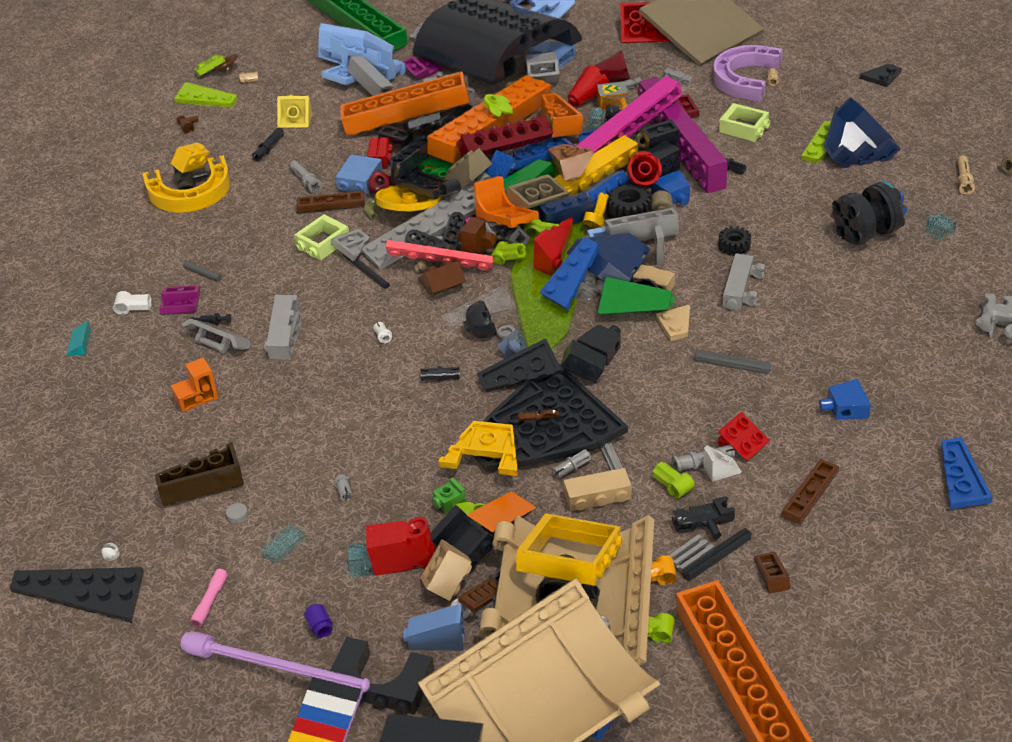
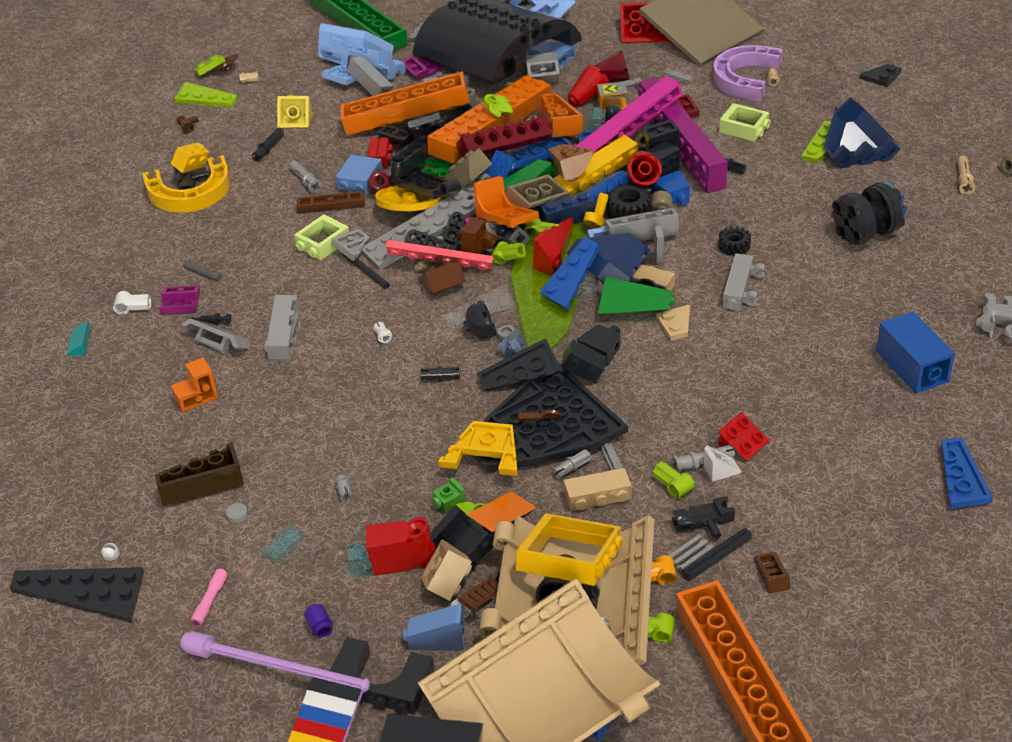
(370, 208): olive arm -> none
(733, 361): dark grey axle -> none
(810, 491): reddish brown plate -> none
(847, 401): blue torso -> none
(915, 352): none -> blue brick
(939, 224): clear light blue window -> none

